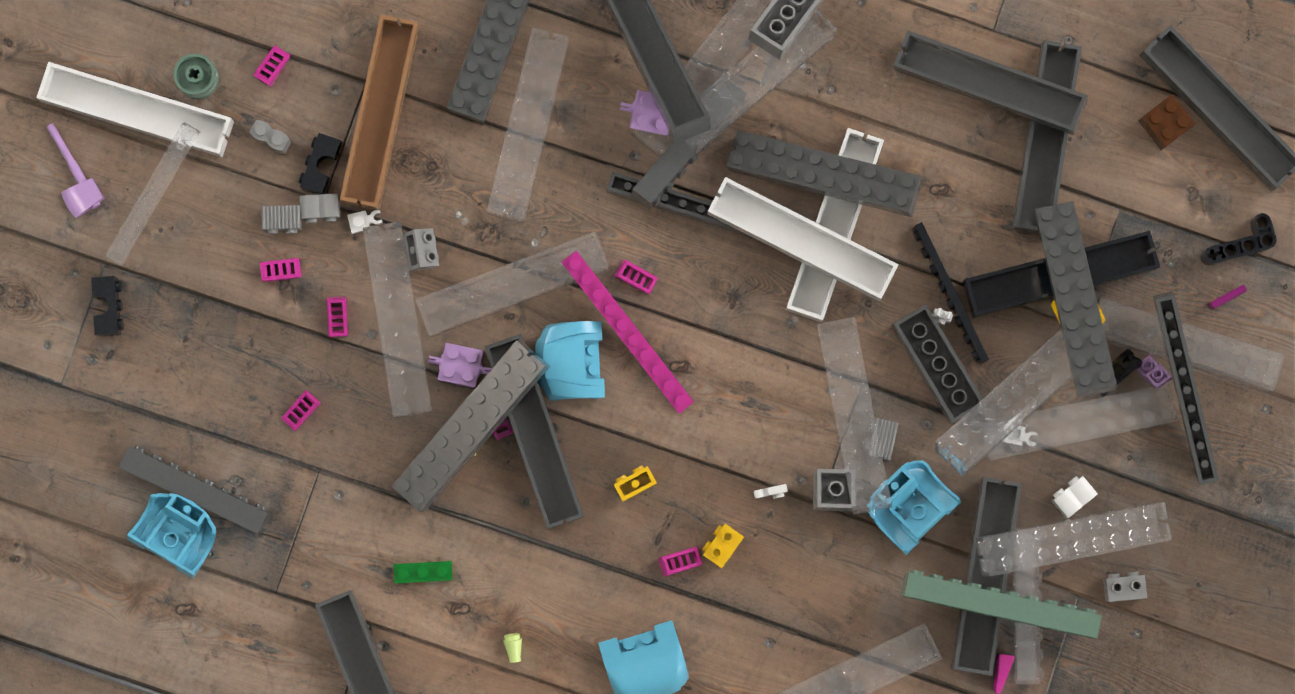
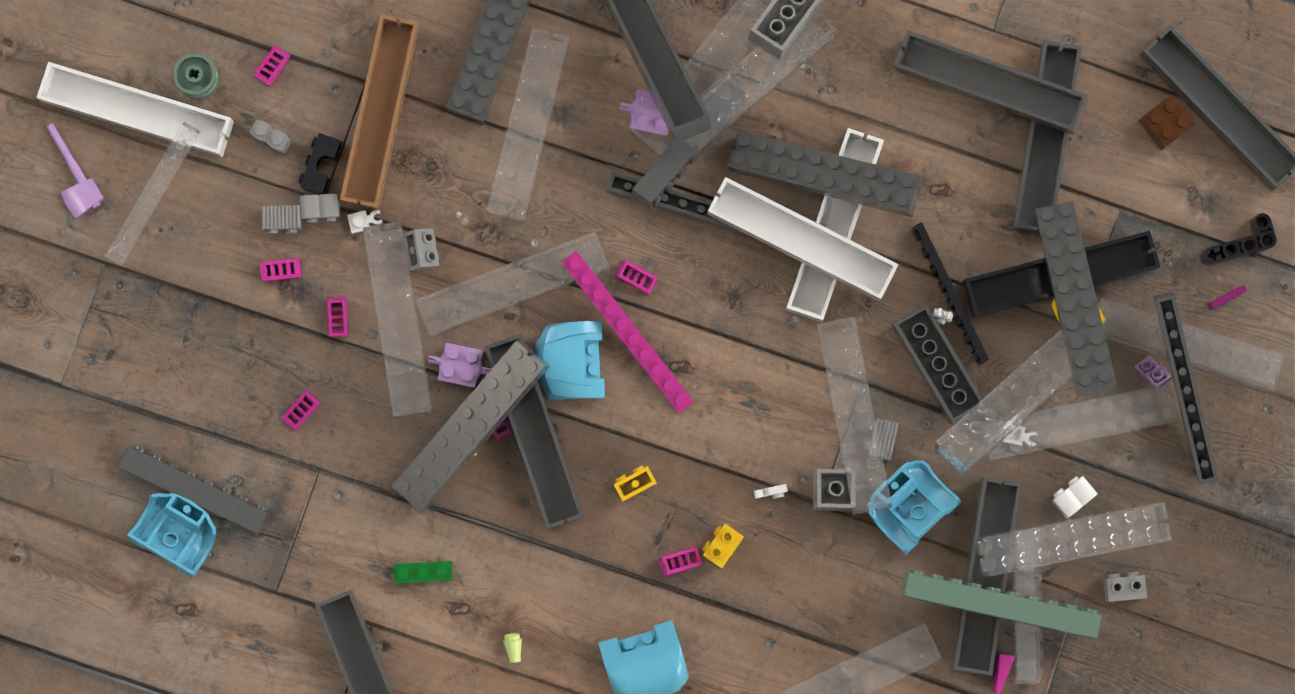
(109, 322): black arch -> none
(1121, 370): black plate -> none

